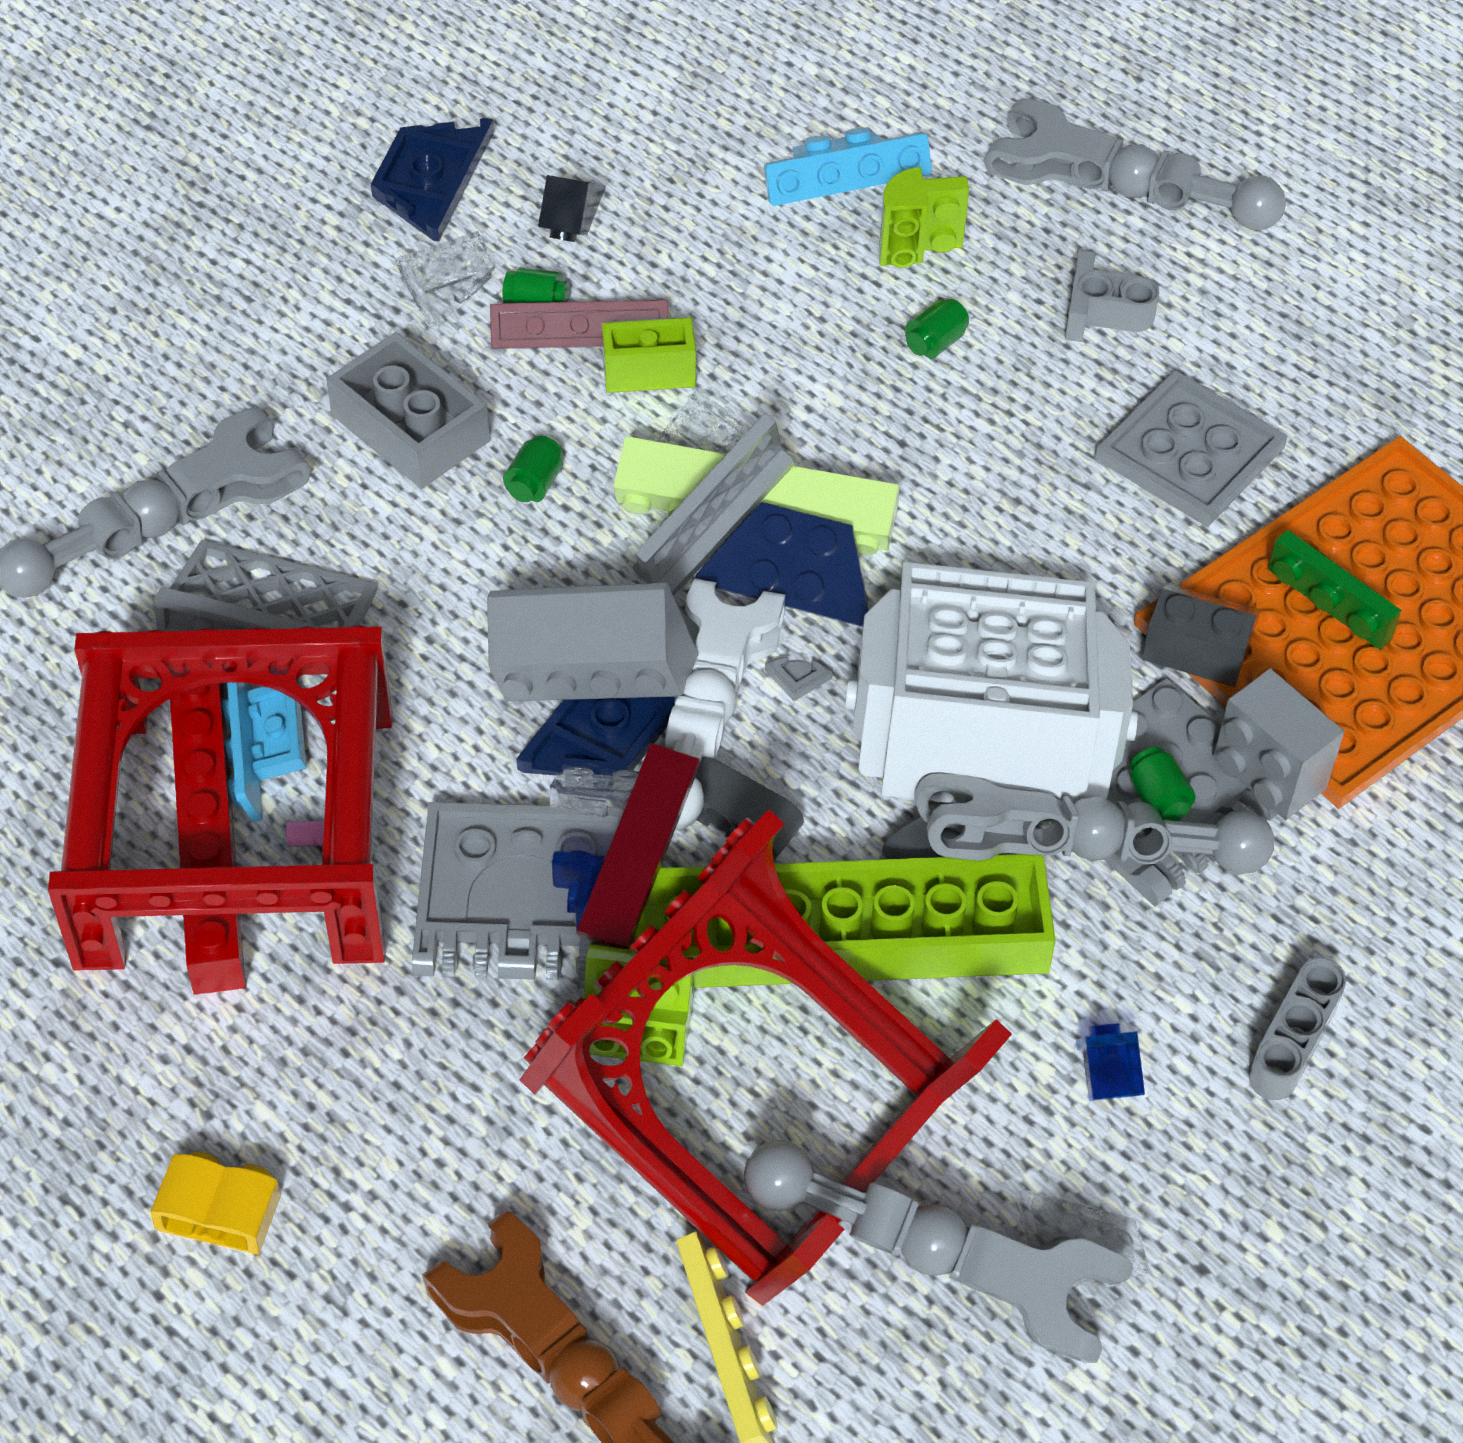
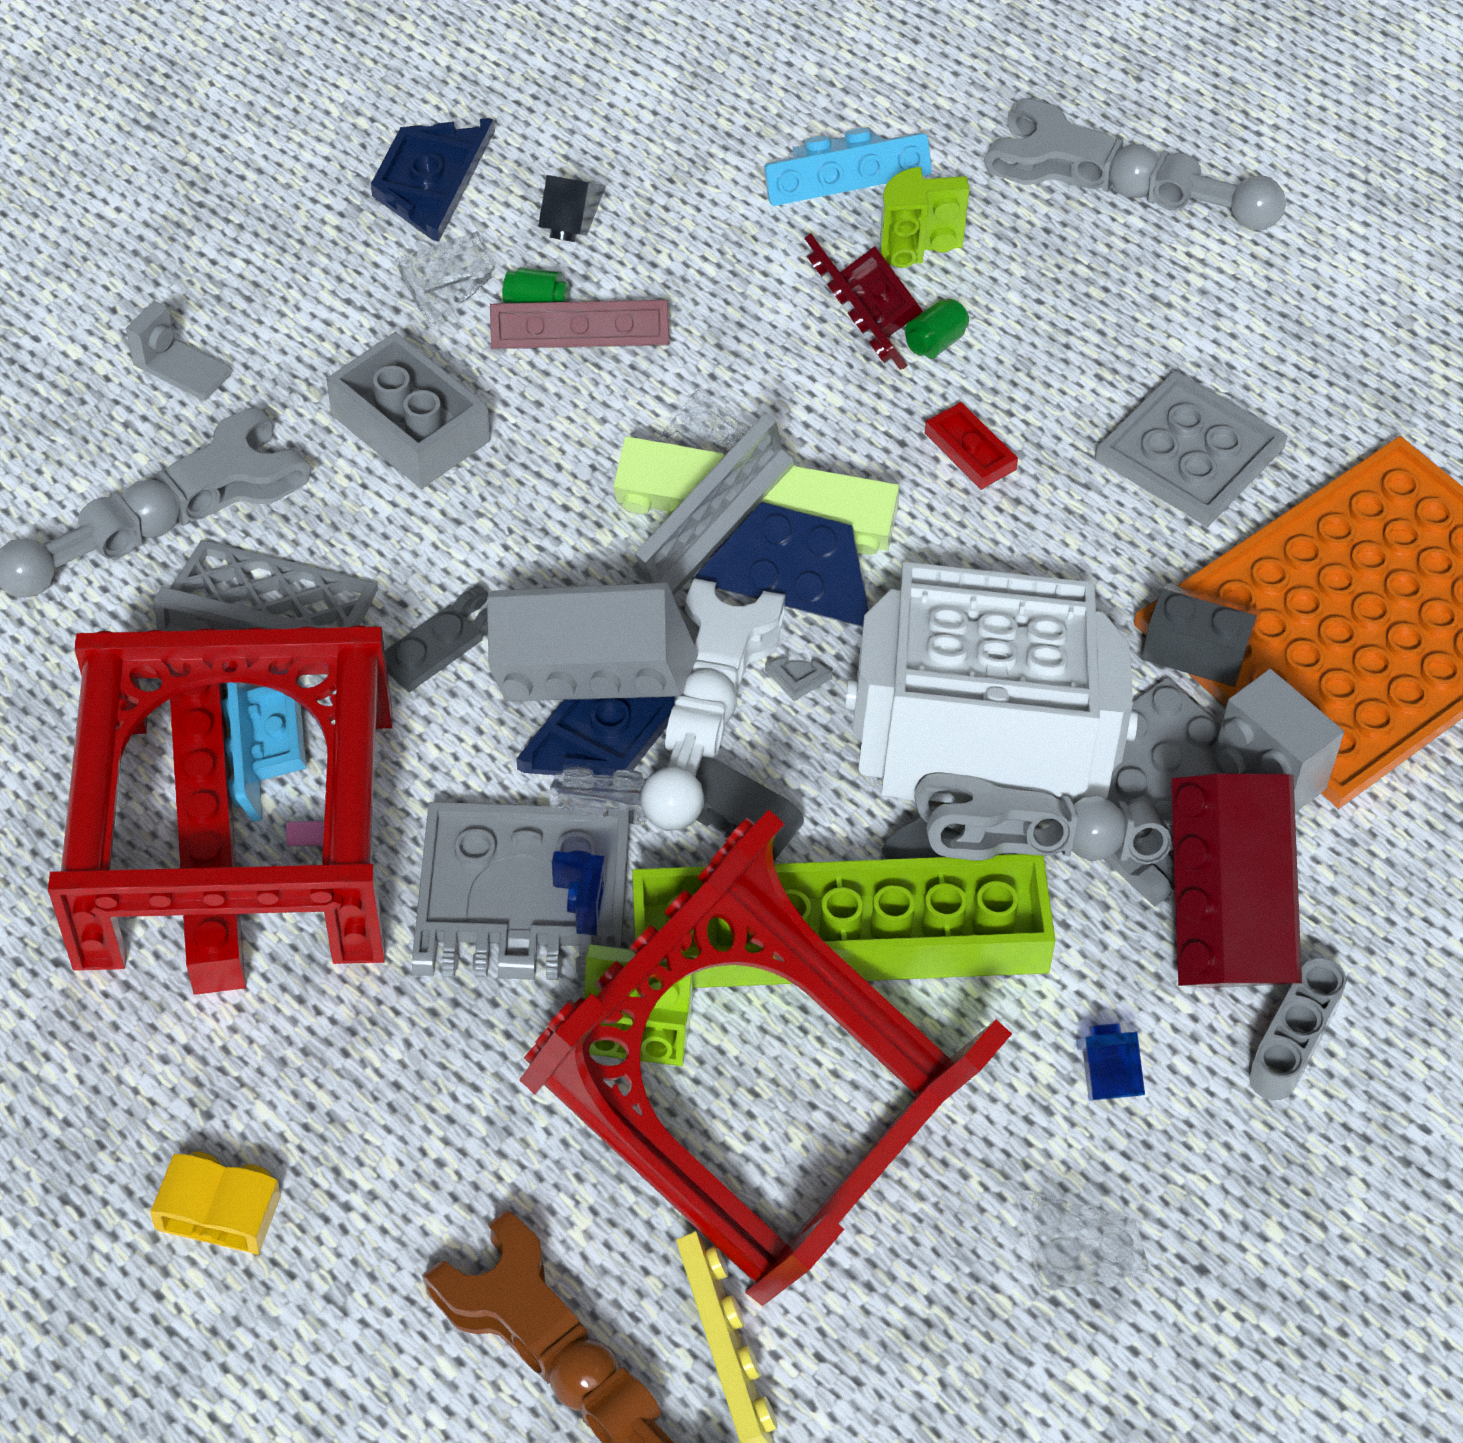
(163, 356): none -> light grey bracket
(438, 641): none -> dark grey hinge
(534, 469): green brick -> none
(638, 847): dark red tile -> none
(649, 355): lime brick -> none
(874, 291): none -> dark red bracket
(939, 1242): light grey piece -> none
(971, 445): none -> red plate
(1109, 300): light grey tile -> none
(1162, 783): green brick -> none
(1236, 880): none -> dark red slope
(1334, 590): green plate -> none

